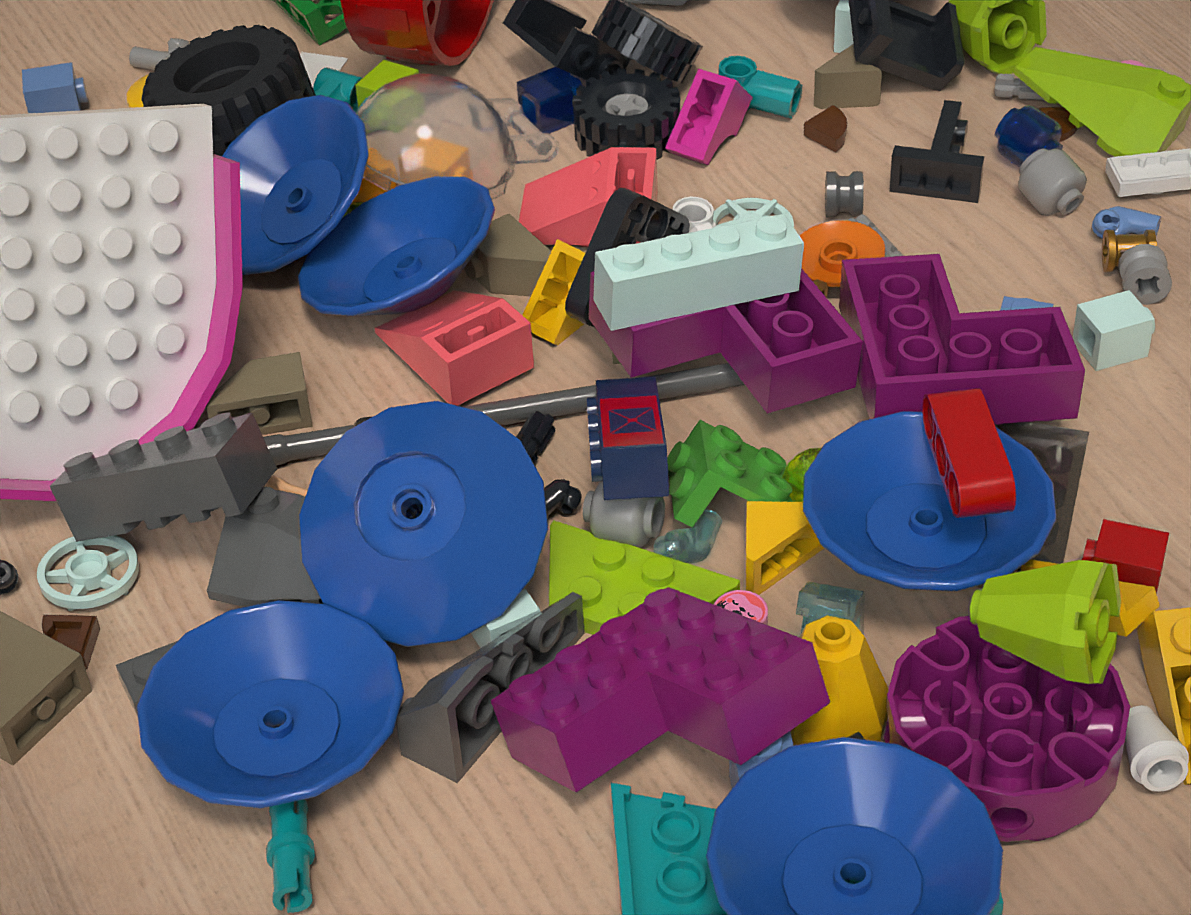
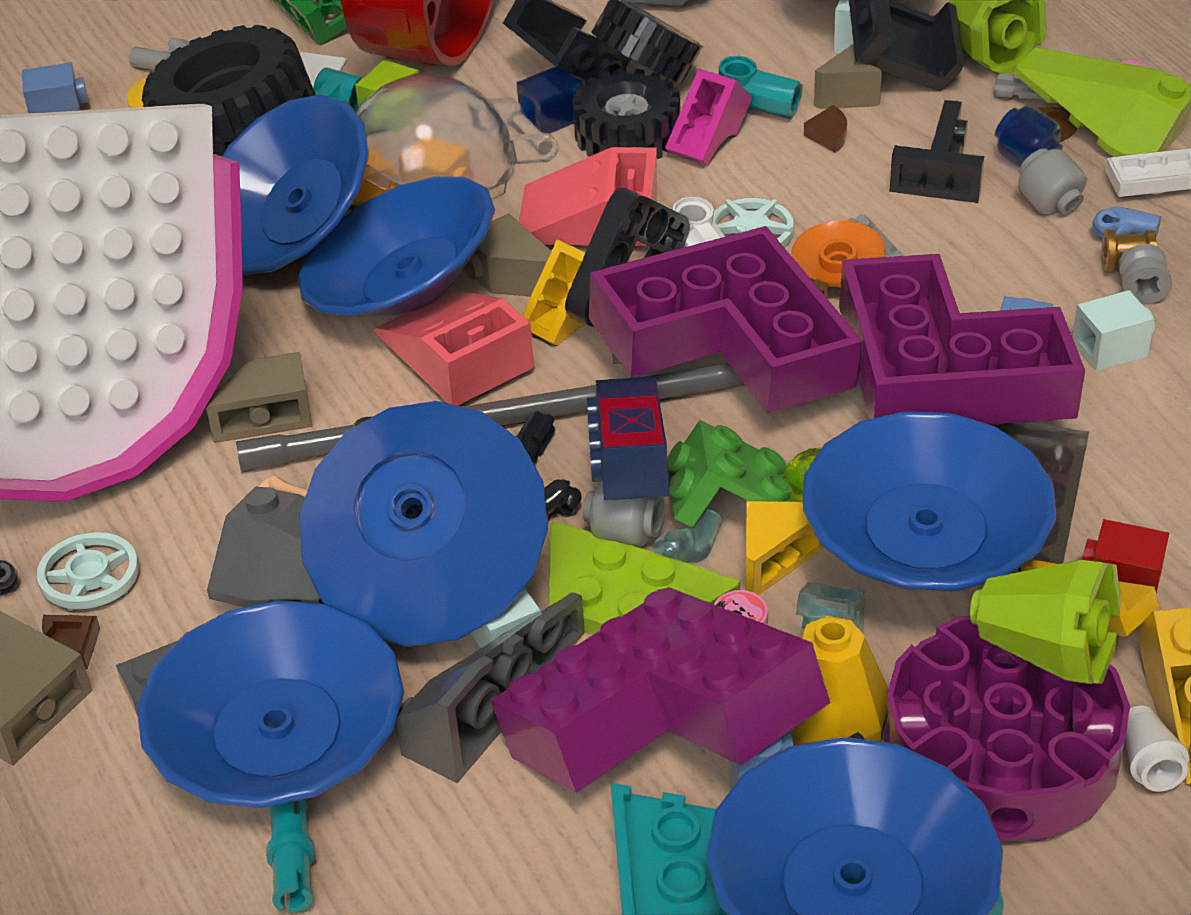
(160, 480): dark grey wedge -> none
(697, 271): light aqua brick -> none
(844, 193): dark grey wheel -> none
(968, 453): red beam -> none

